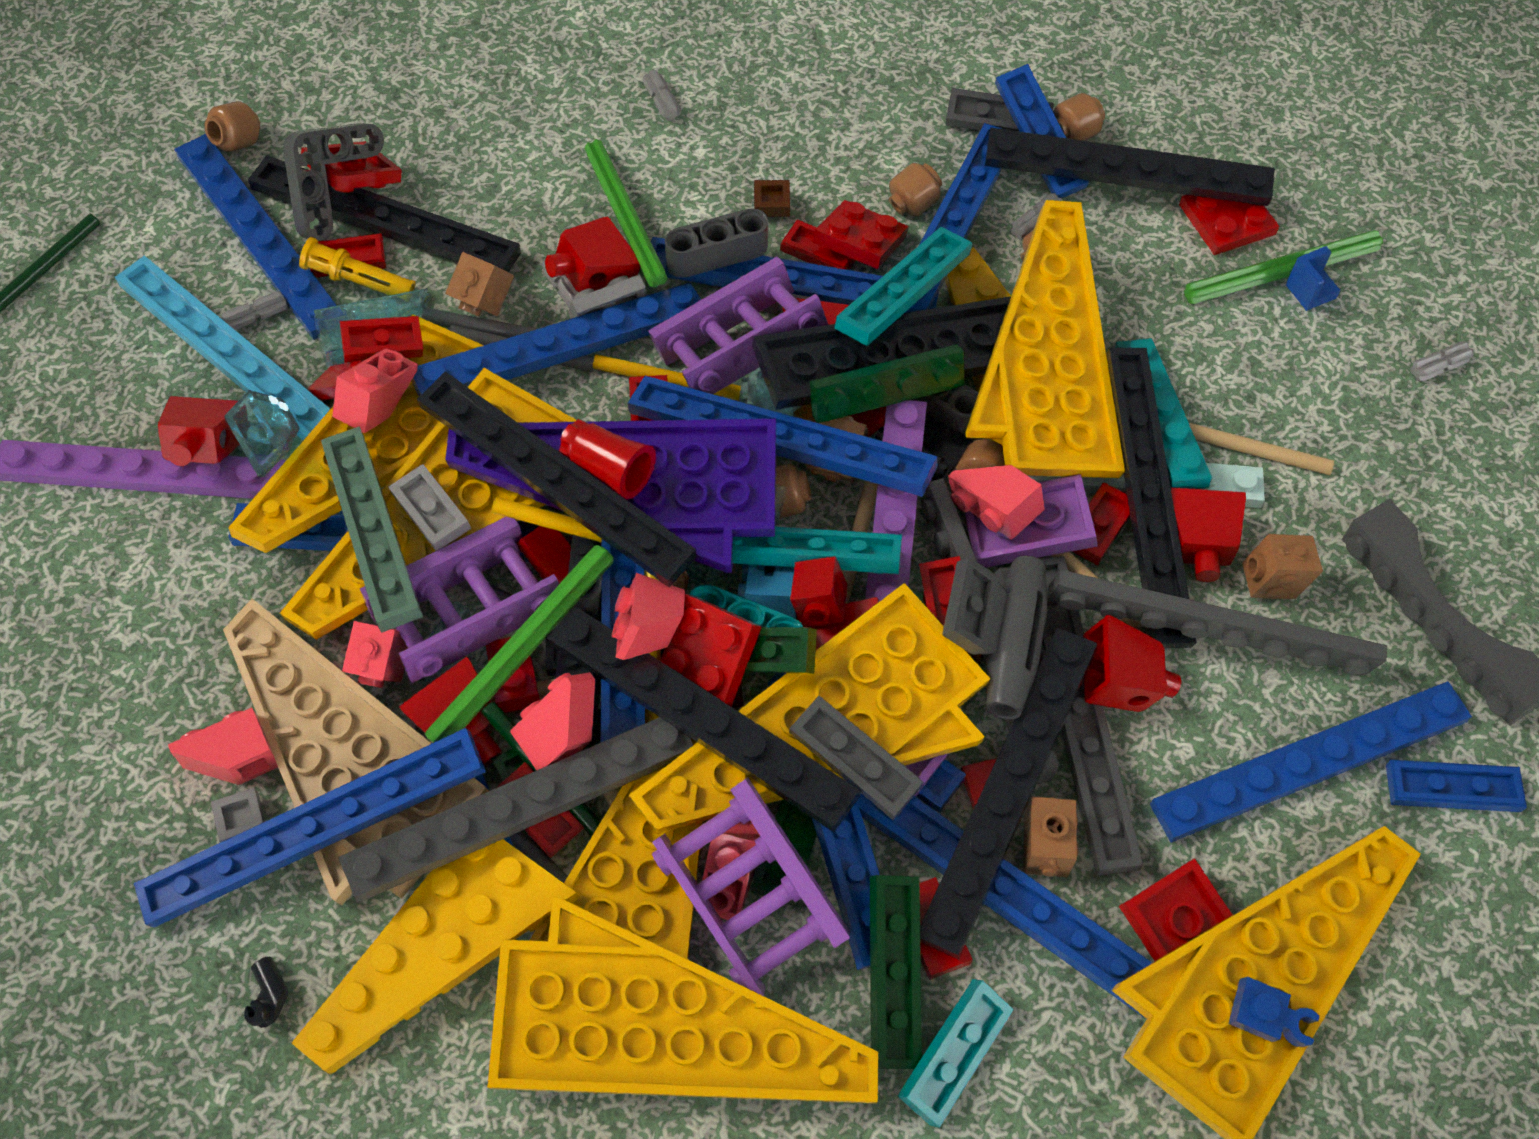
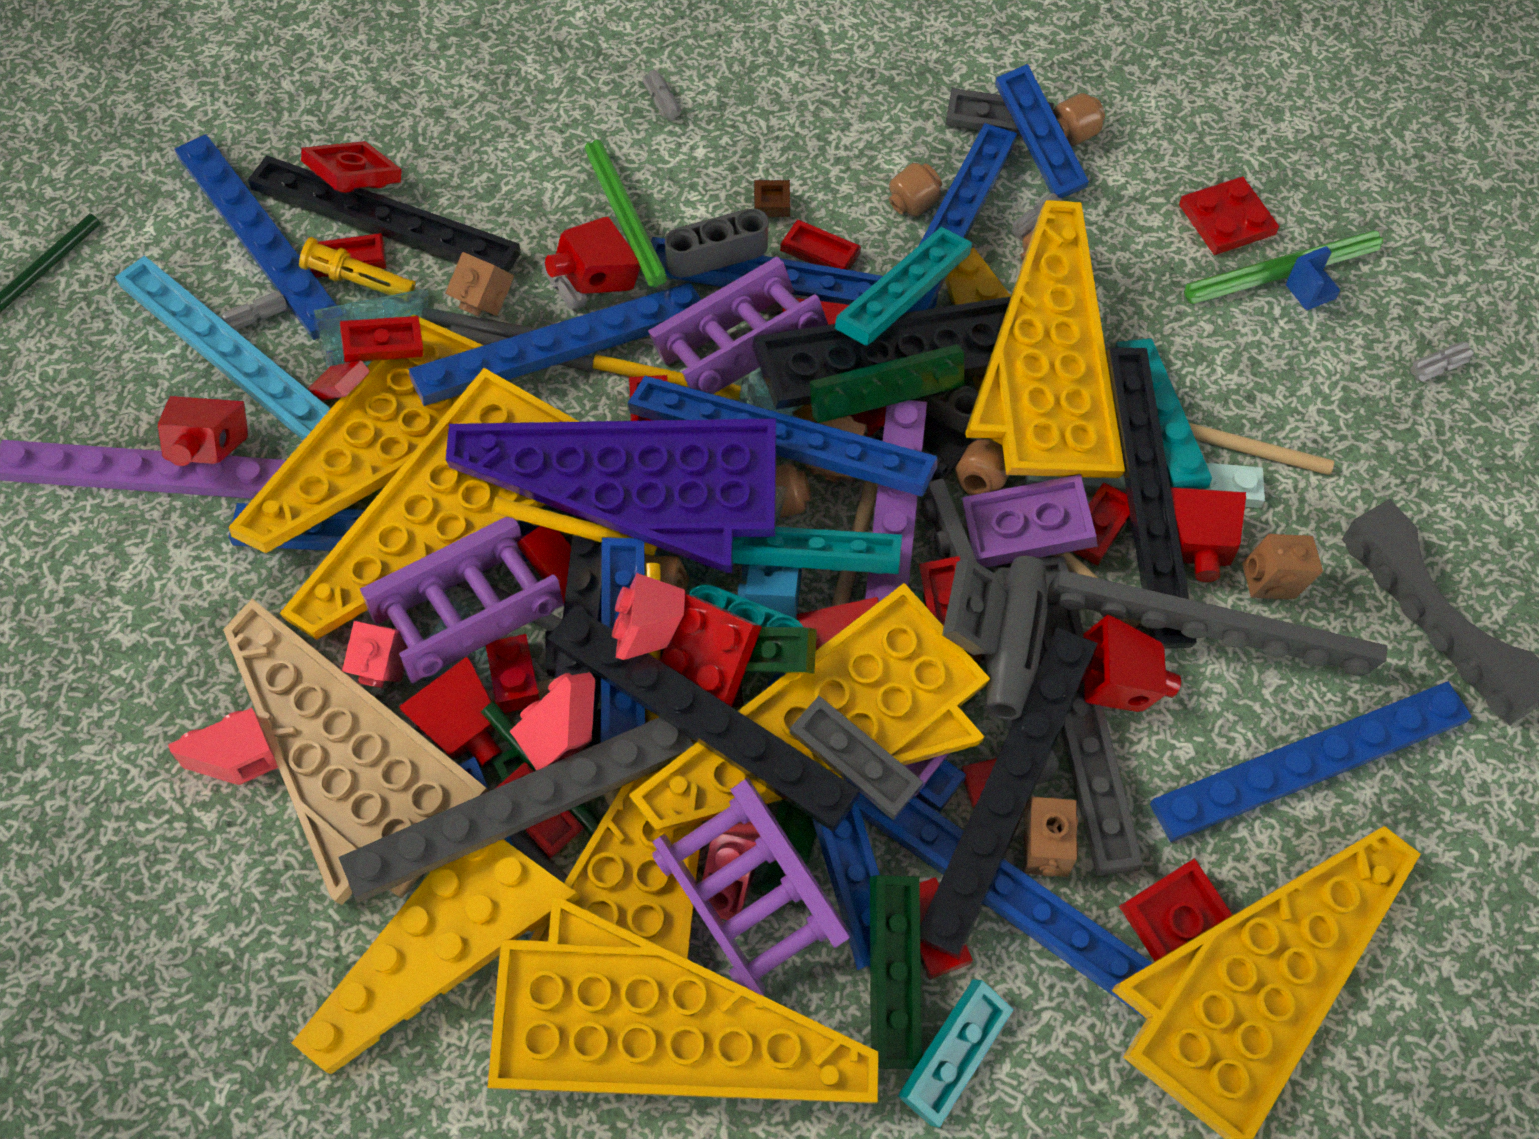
(232, 126): medium nougat head -> none
(237, 813): light grey plate -> none
(262, 429): clear light blue slope -> none
(272, 996): black arm -> none
(308, 828): blue plate -> none
(317, 156): dark grey beam -> none
(371, 530): sand green plate -> none
(372, 389): coral slope -> none
(429, 507): light grey plate -> none
(521, 644): bright green axle -> none
(558, 479): black plate -> none
(609, 457): red plant -> none
(616, 292): light grey plate -> none
(819, 592): red brick -> none
(860, 233): red plate -> none
(998, 496): coral slope -> none
(1130, 166): black plate -> none
(1266, 1013): blue plate -> none
(1455, 786): blue tile -> none

